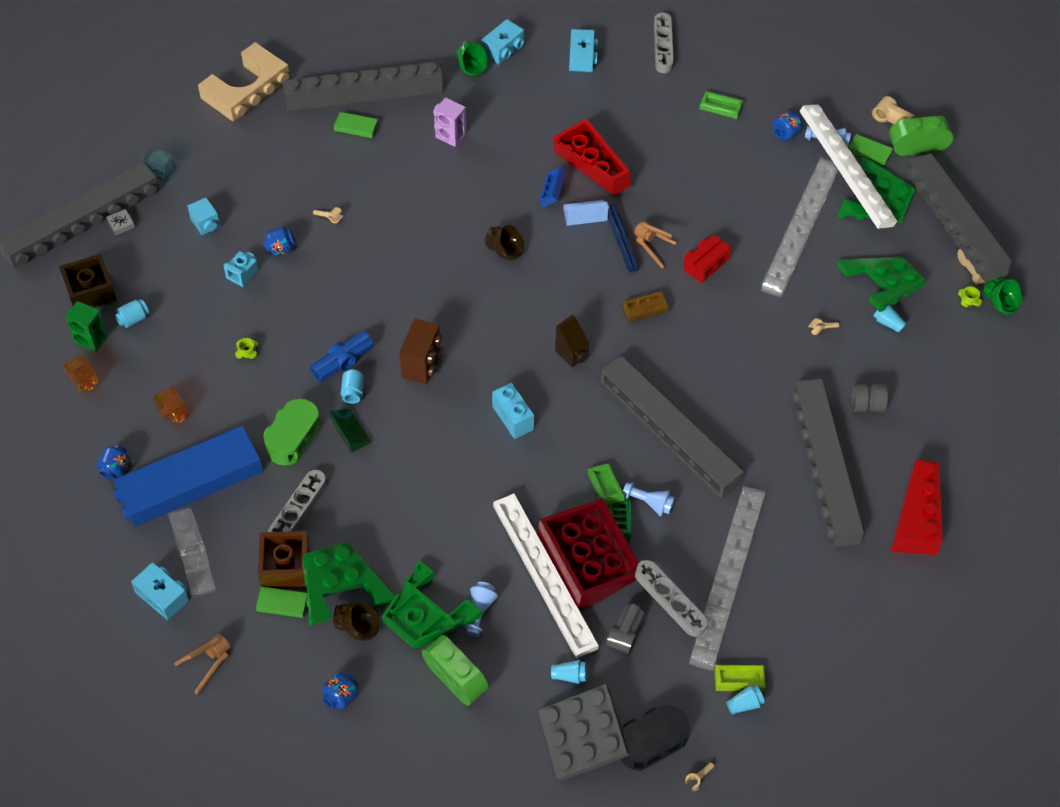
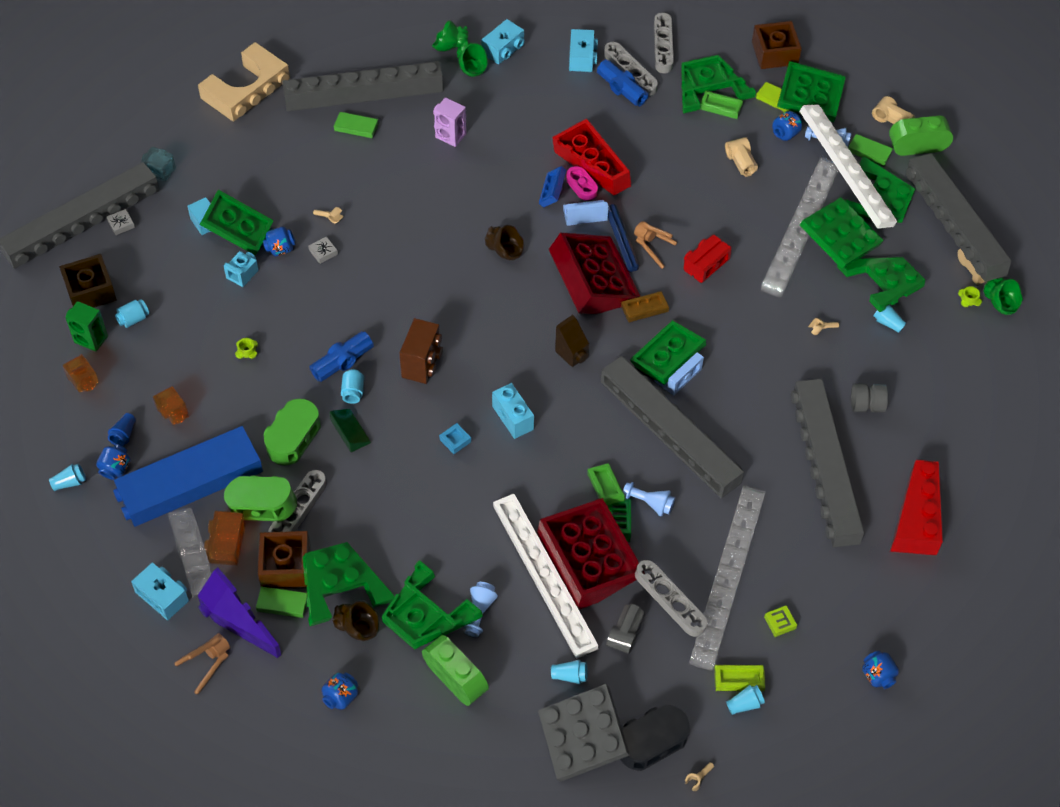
(69, 477): none -> medium azure cone
(121, 431): none -> blue cone
(224, 606): none -> dark purple wedge
(225, 538): none -> clear orange brick
(236, 222): none -> green plate
(261, 498): none -> bright green brick
(323, 250): none -> light grey tile
(450, 37): none -> green hair
(455, 438): none -> dark azure plate
(585, 186): none -> dark pink plate
(592, 272): none -> dark red slope
(622, 83): none -> blue piece
(633, 66): none -> light grey beam
(668, 352): none -> green plate
(683, 374): none -> light blue panel
(709, 75): none -> green wing
(740, 152): none -> tan piece
(770, 95): none -> lime tile
(776, 44): none -> reddish brown brick
(780, 621): none -> lime tile
(811, 87): none -> green plate
(841, 233): none -> green plate
(880, 669): none -> blue head

